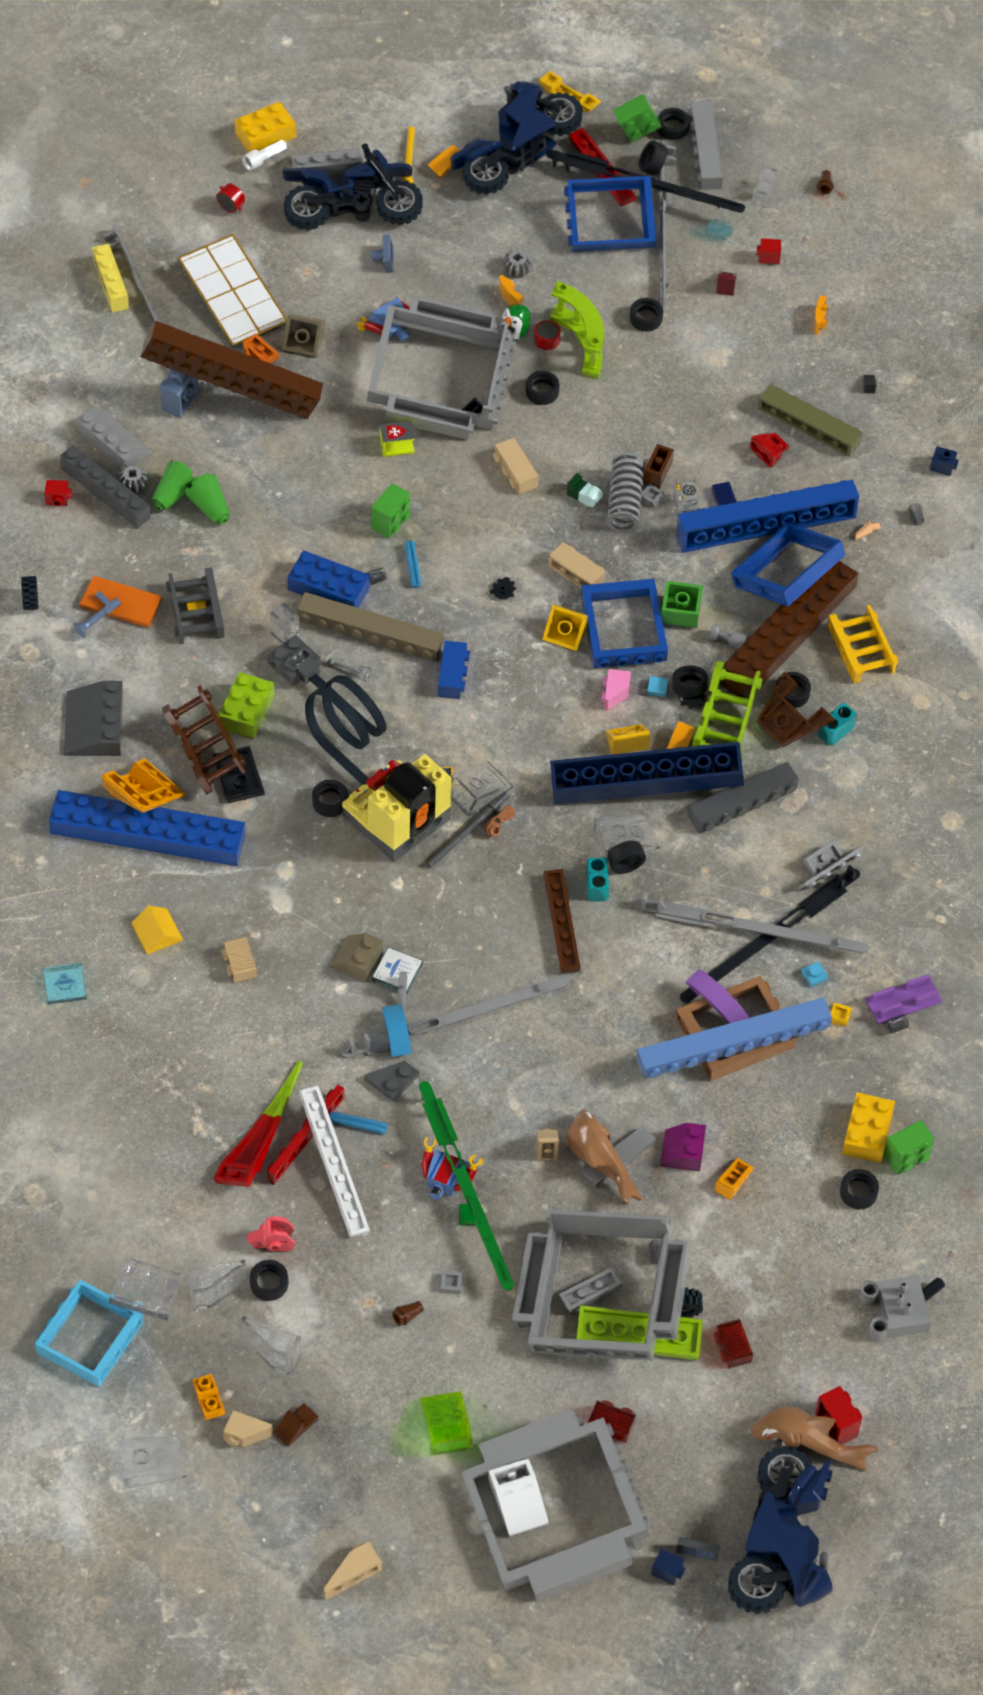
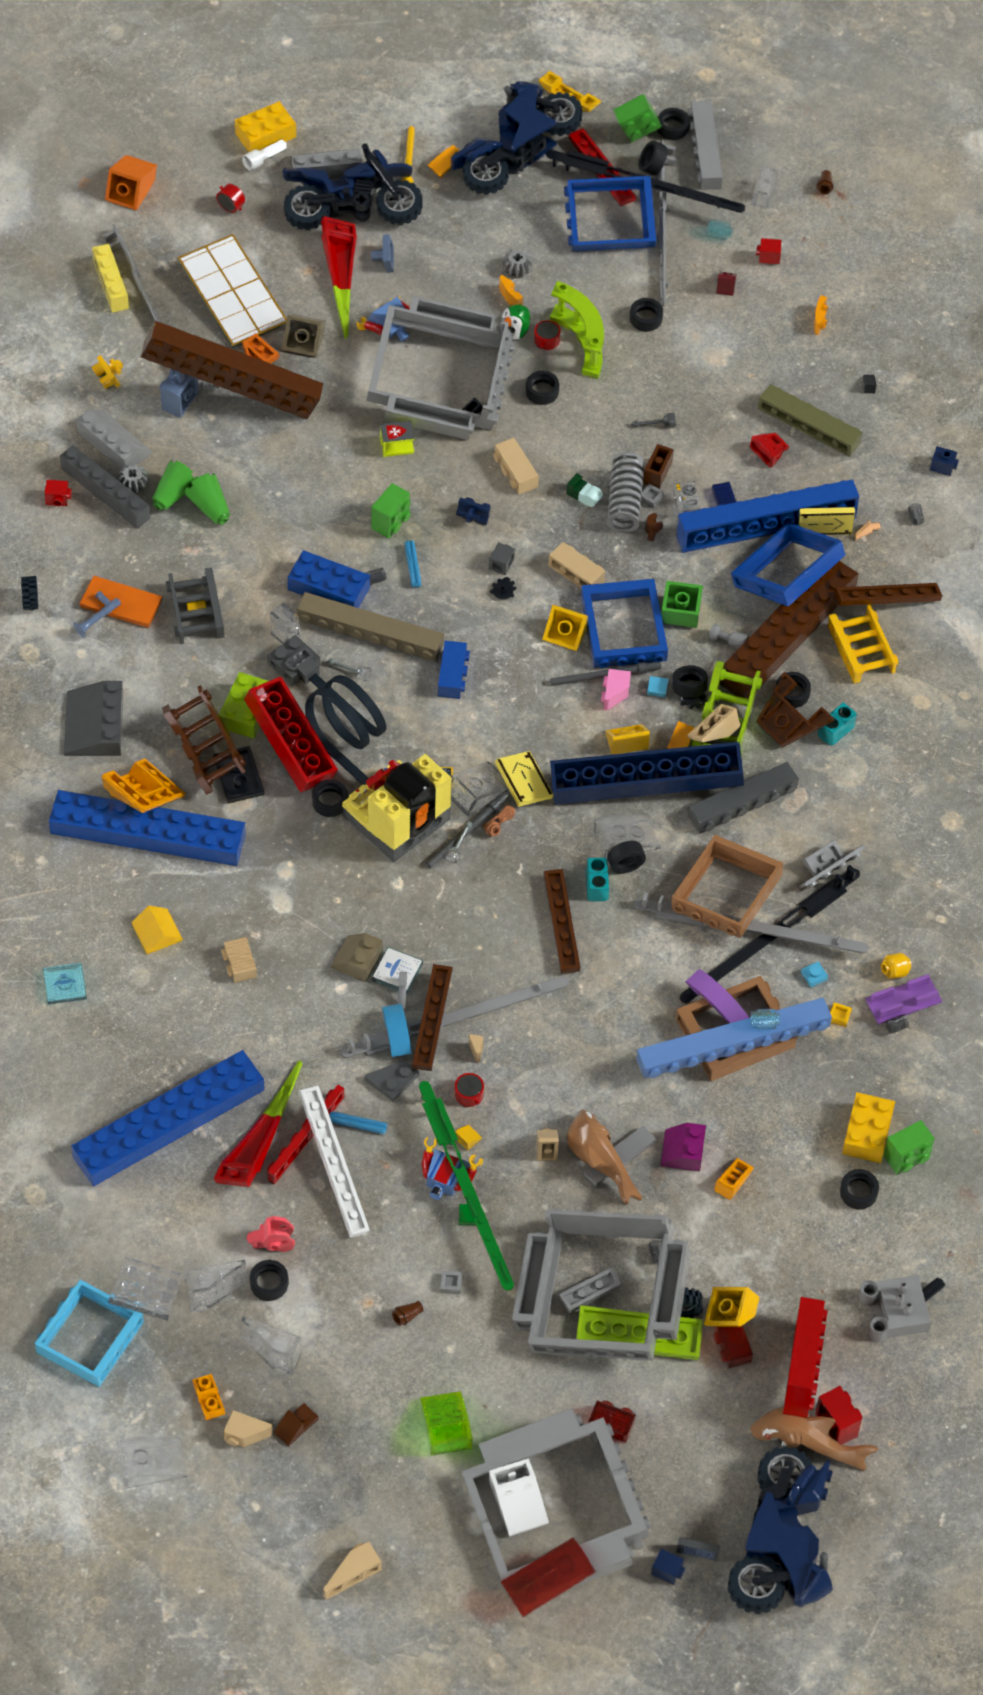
(114, 367): none -> yellow hips
(130, 181): none -> orange slope
(167, 1118): none -> blue brick
(290, 734): none -> red brick
(339, 247): none -> red plate
(432, 1017): none -> reddish brown plate
(452, 854): none -> clear hinge
(467, 1137): none -> yellow slope
(469, 1089): none -> piece
(473, 511): none -> dark blue hips
(476, 1045): none -> tan slope
(501, 558): none -> dark grey brick
(524, 778): none -> light yellow tile
(548, 1577): none -> clear red slope
(641, 668): none -> dark grey bar
(652, 526): none -> reddish brown piece
(668, 420): none -> dark grey hinge
(717, 725): none -> tan slope
(731, 1306): none -> yellow slope
(740, 857): none -> medium nougat window
(765, 1019): none -> clear light blue brick
(805, 1357): none -> red brick
(828, 520): none -> light yellow tile
(888, 594): none -> reddish brown plate
(896, 965): none -> yellow head

